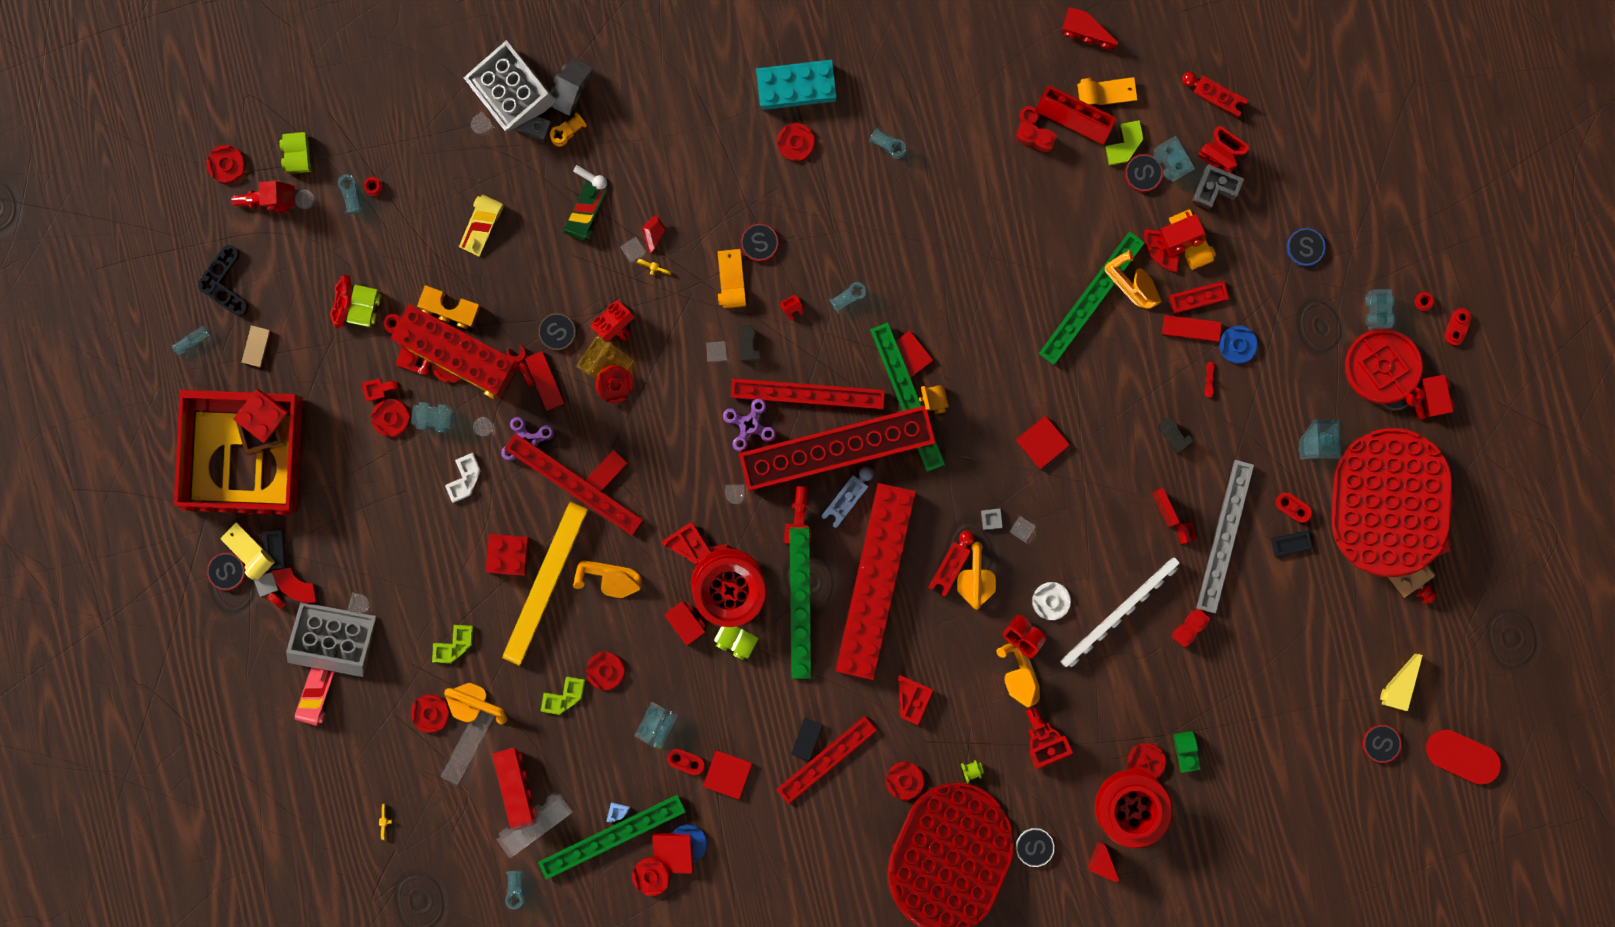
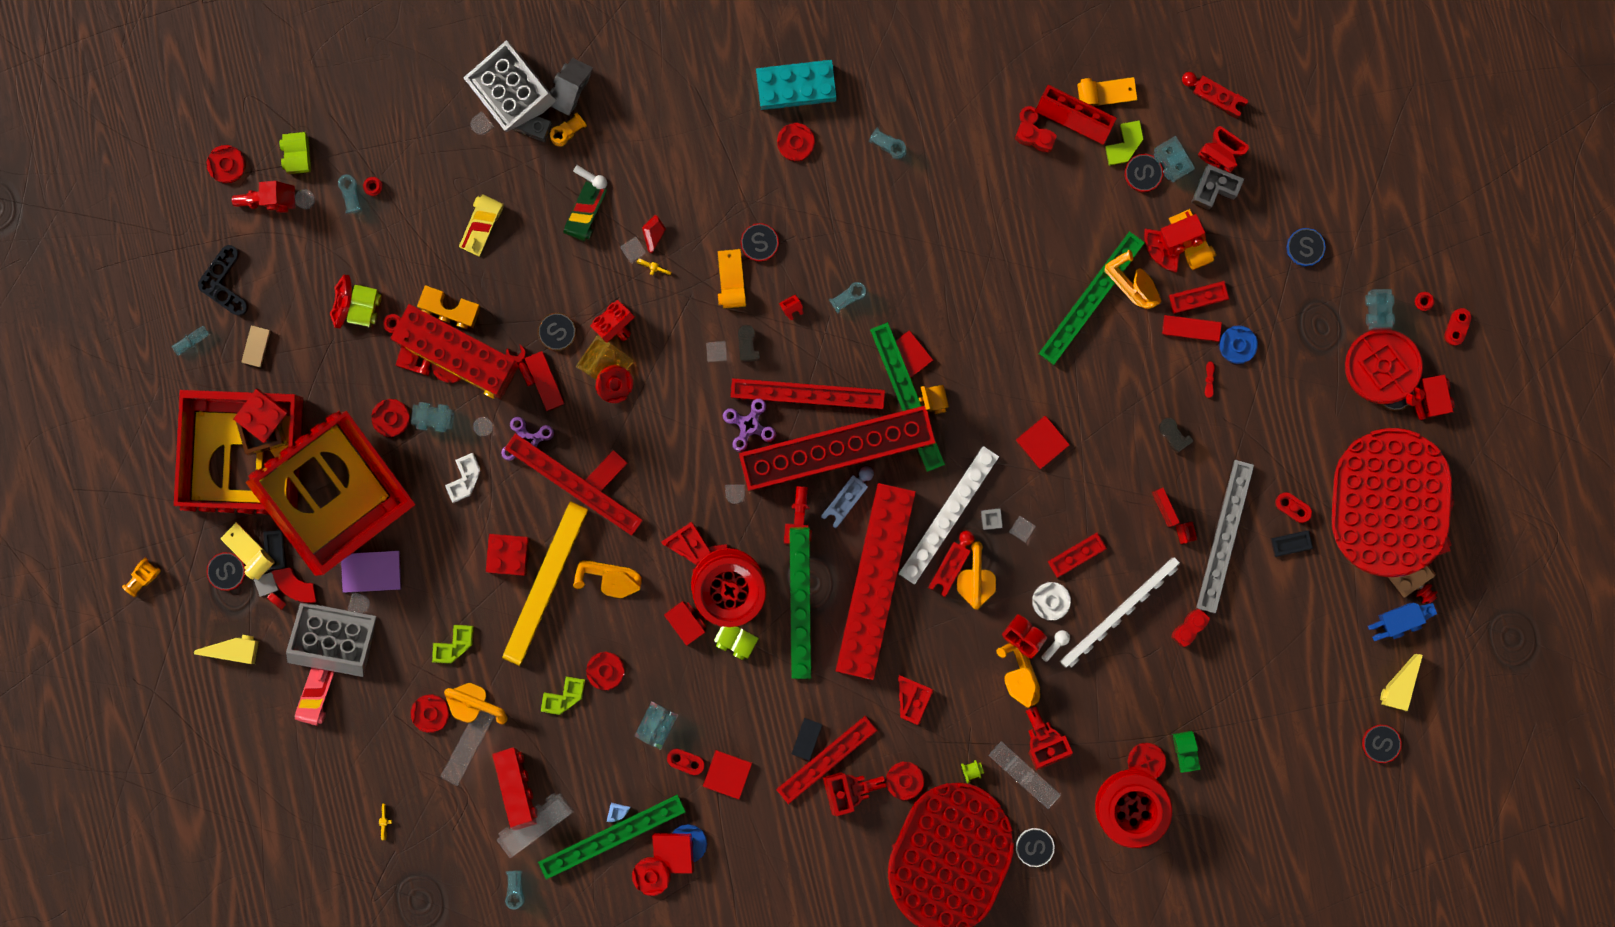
(142, 576): none -> light orange connector
(236, 649): none -> light yellow slope
(313, 530): none -> door
(371, 571): none -> medium lavender tile
(376, 389): red plate -> none
(845, 791): none -> red brick
(948, 515): none -> white plate
(1024, 775): none -> clear slope
(1061, 639): none -> white bar
(1077, 555): none -> red tile
(1084, 26): red slope -> none
(1101, 863): red slope -> none
(1321, 441): clear light blue slope -> none
(1402, 619): none -> blue hinge
(1463, 756): red tile -> none

